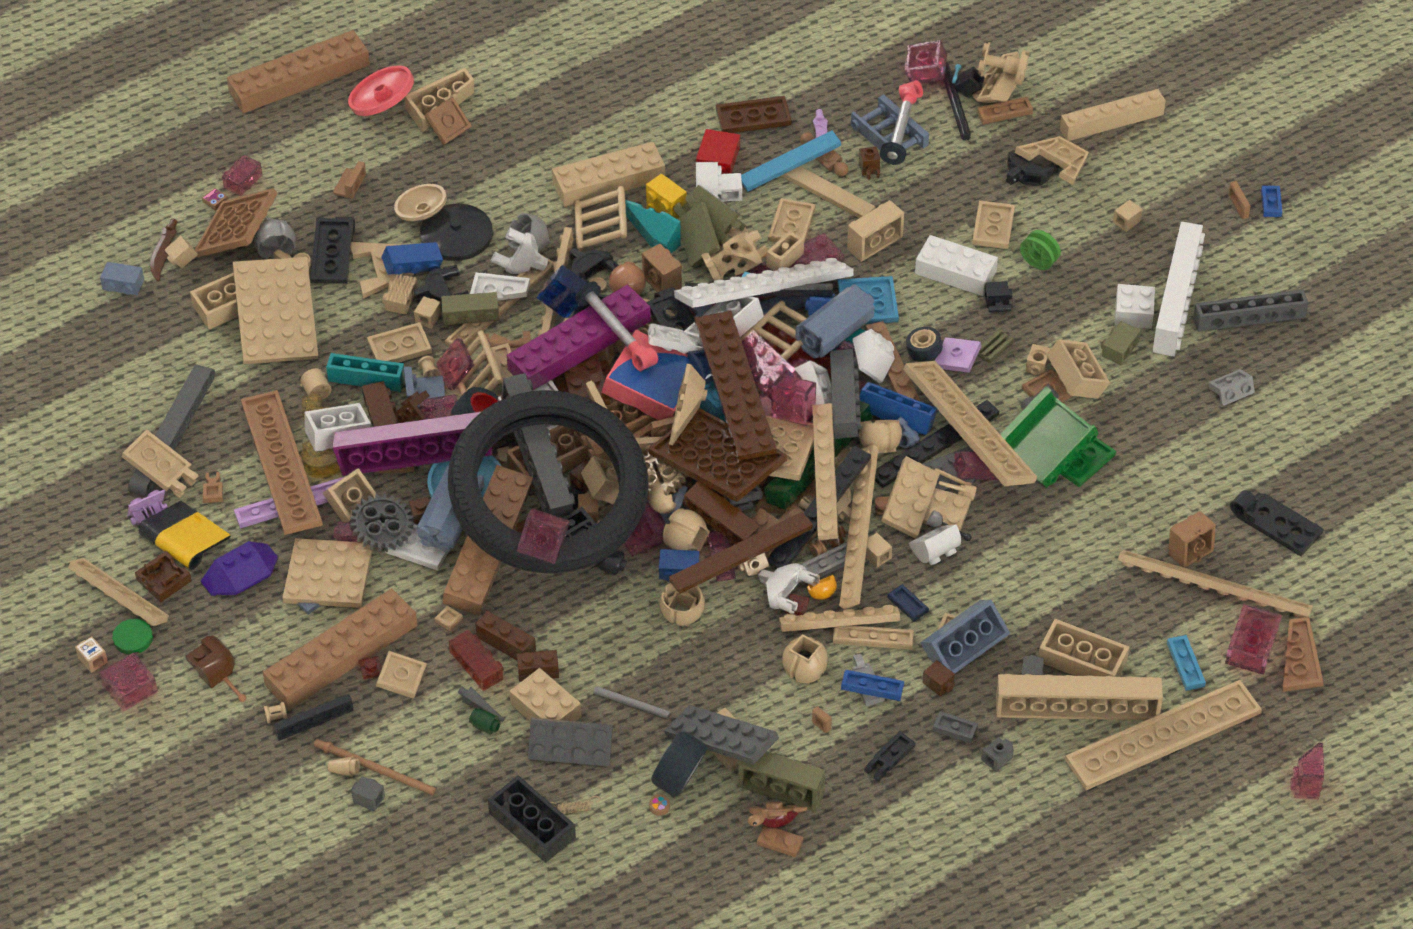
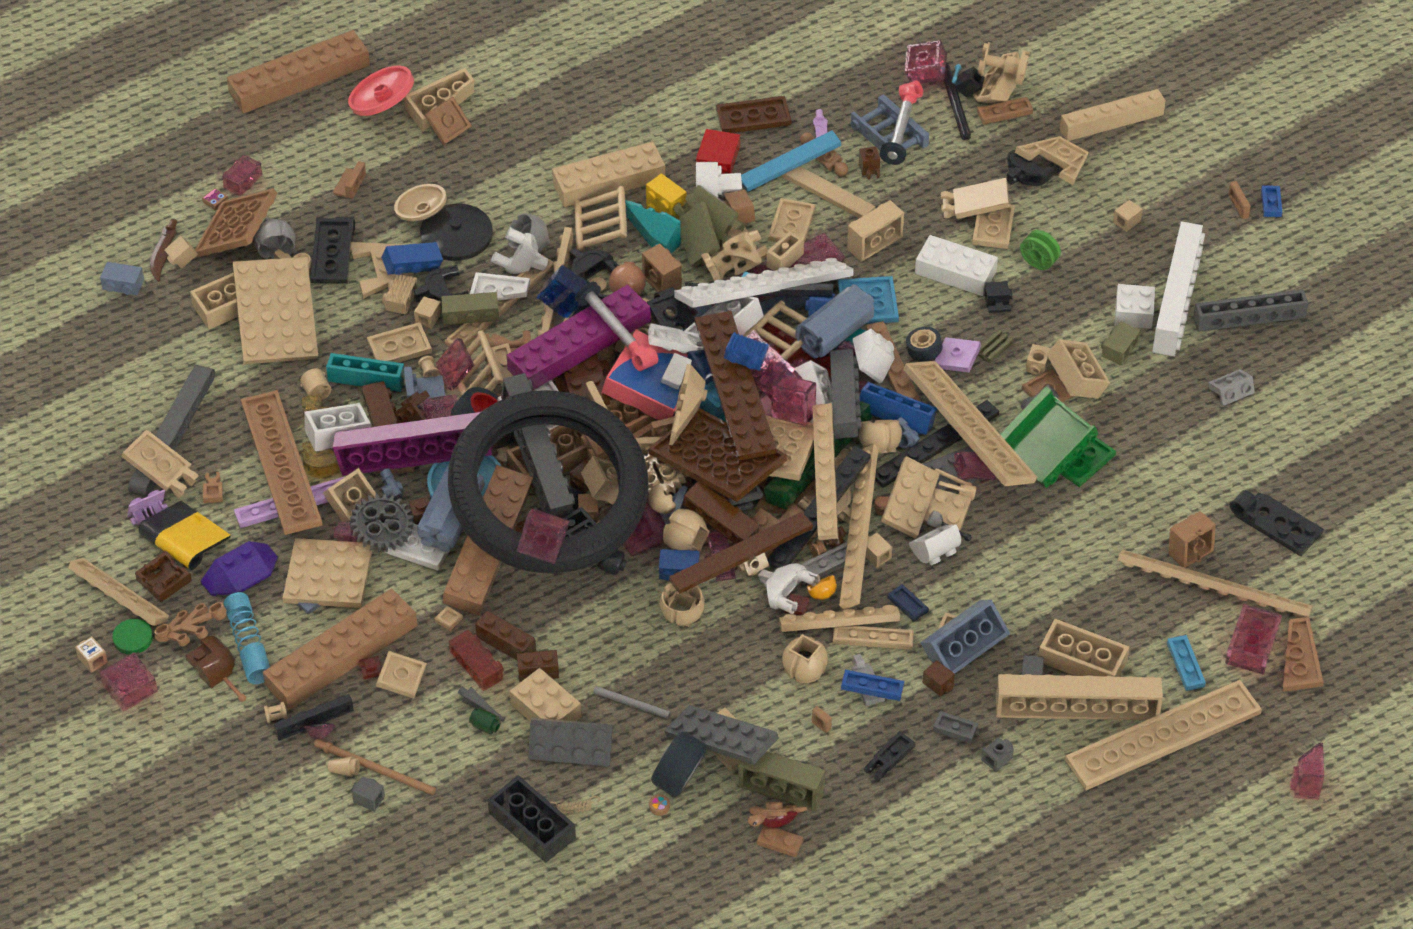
(188, 621): none -> medium nougat plant
(253, 655): none -> medium azure piece
(319, 730): none -> clear pink slope
(391, 486): none -> sand blue plate
(675, 371): none -> white tile
(742, 204): none -> medium nougat brick
(746, 351): none -> blue brick
(976, 199): none -> tan tile

